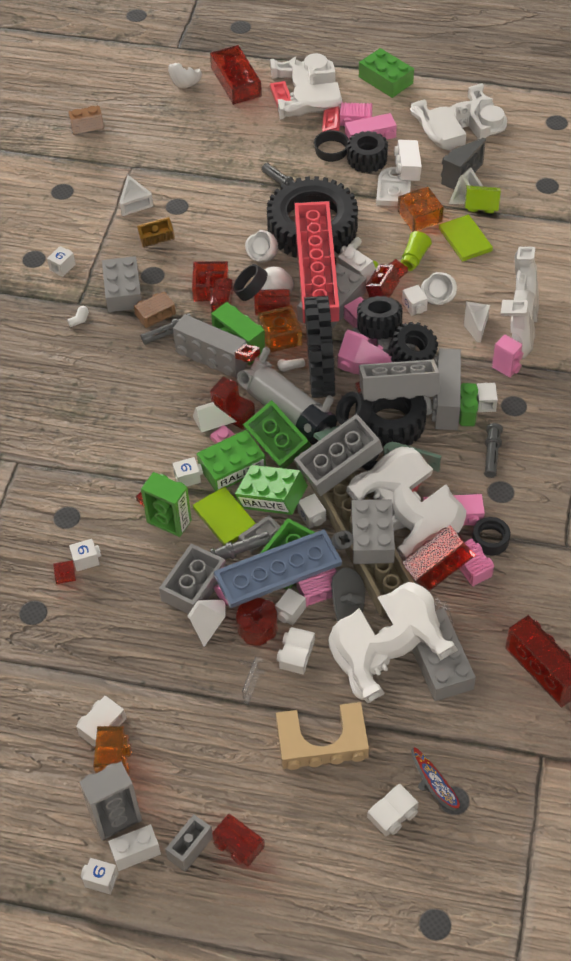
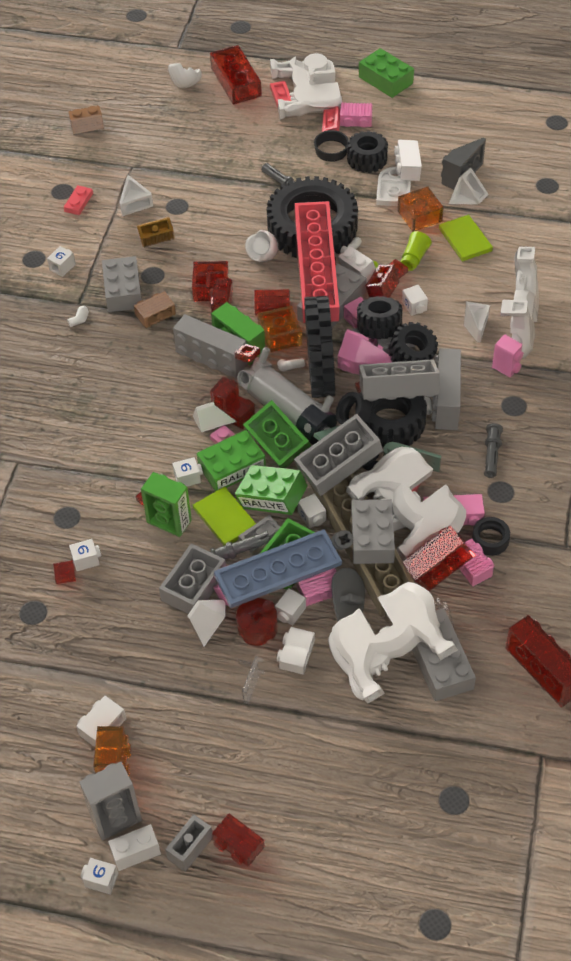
(78, 200): none -> coral plate
(147, 337): dark grey pin -> none
(254, 286): black tyre -> none
(278, 279): white piece -> none
(298, 752): tan arch -> none
(381, 124): bright pink brick -> none
(393, 810): white brick -> none
(434, 781): shield -> none
(439, 288): white piece -> none
(446, 124): white animal -> none
(468, 404): bright green brick -> none
(482, 198): lime brick -> none
(487, 397): white brick -> none

